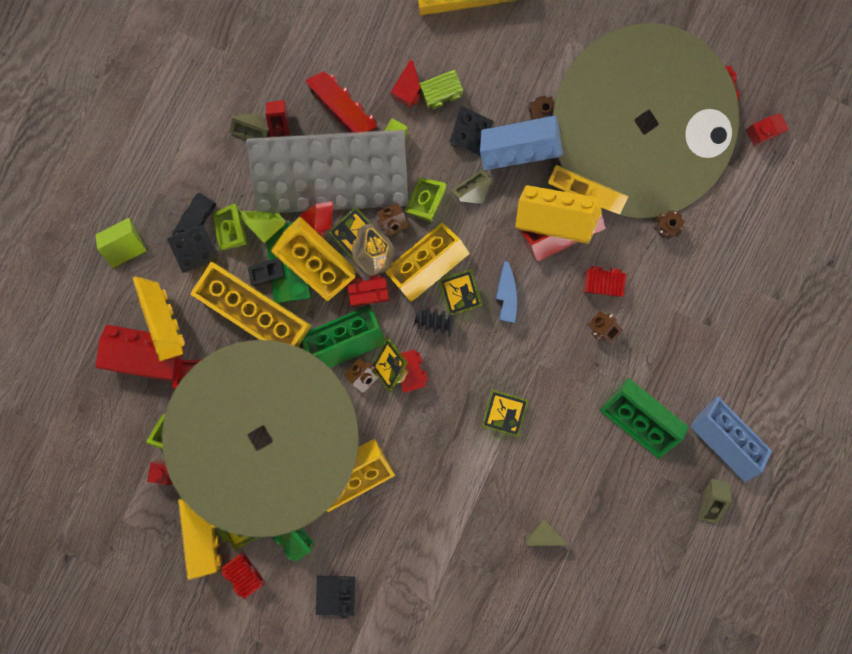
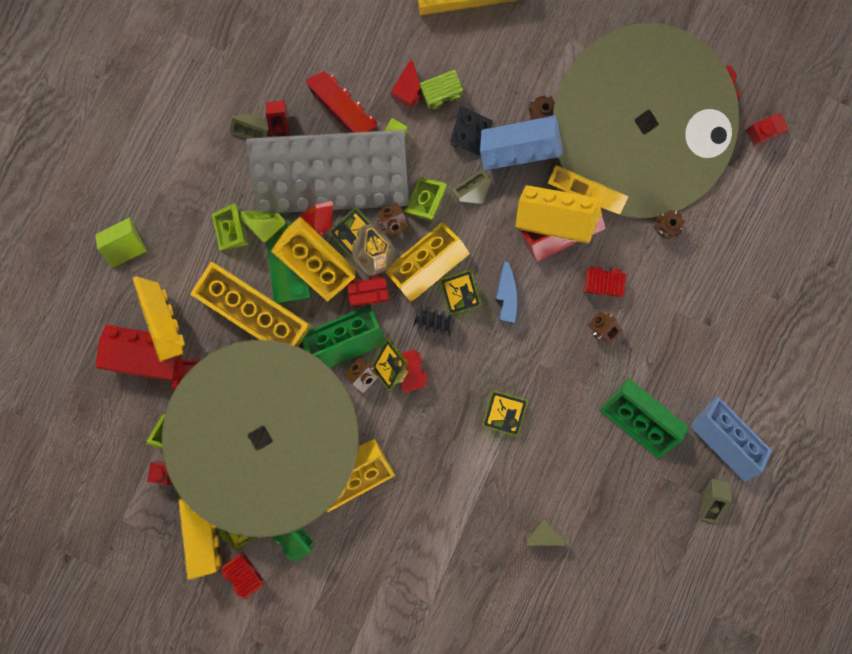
(192, 248): black hinge -> none
(196, 214): black piece -> none
(266, 272): black slope -> none
(335, 595): black hinge -> none

